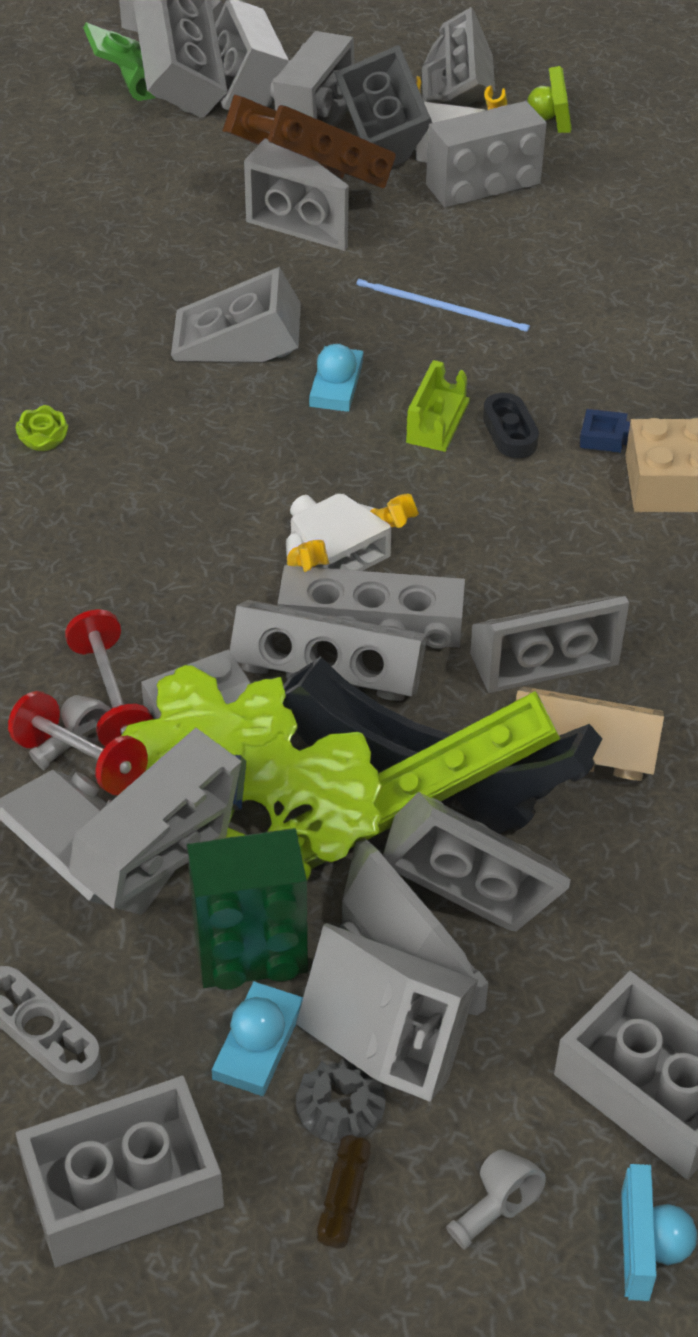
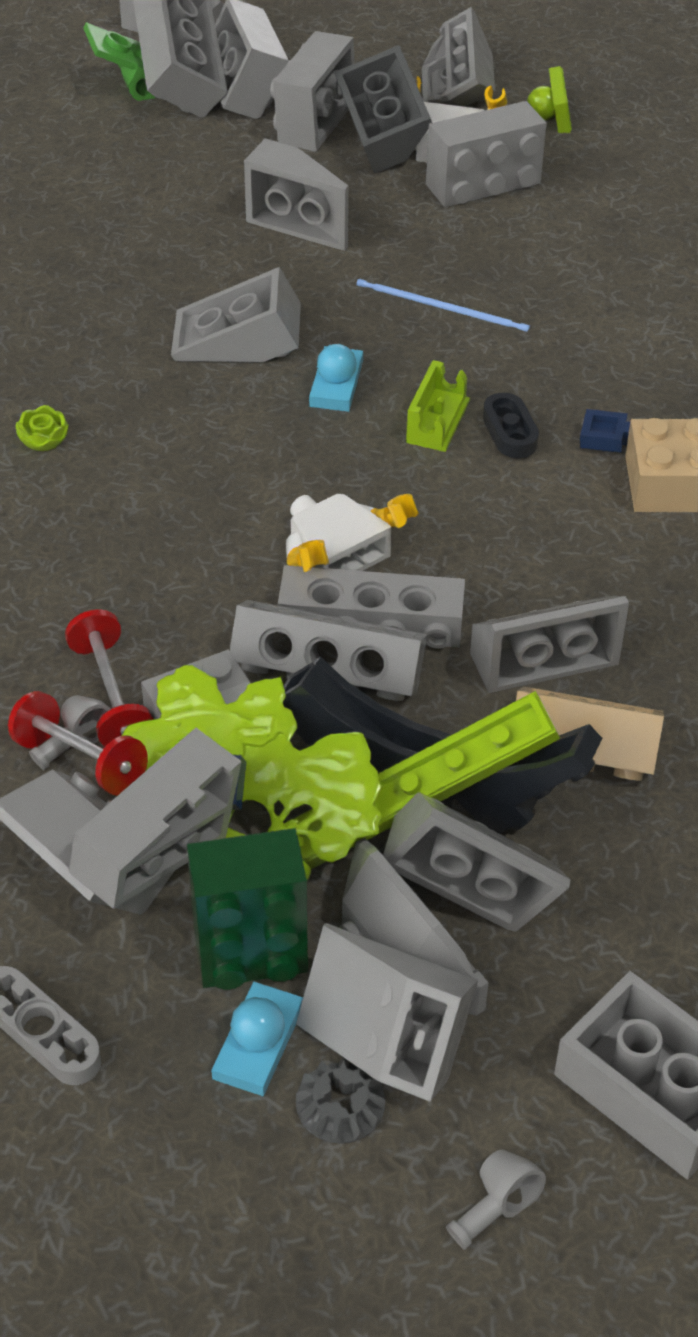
(120, 1170): light grey brick -> none
(311, 138): reddish brown fence -> none
(343, 1191): dark brown axle -> none
(650, 1233): medium azure tile -> none

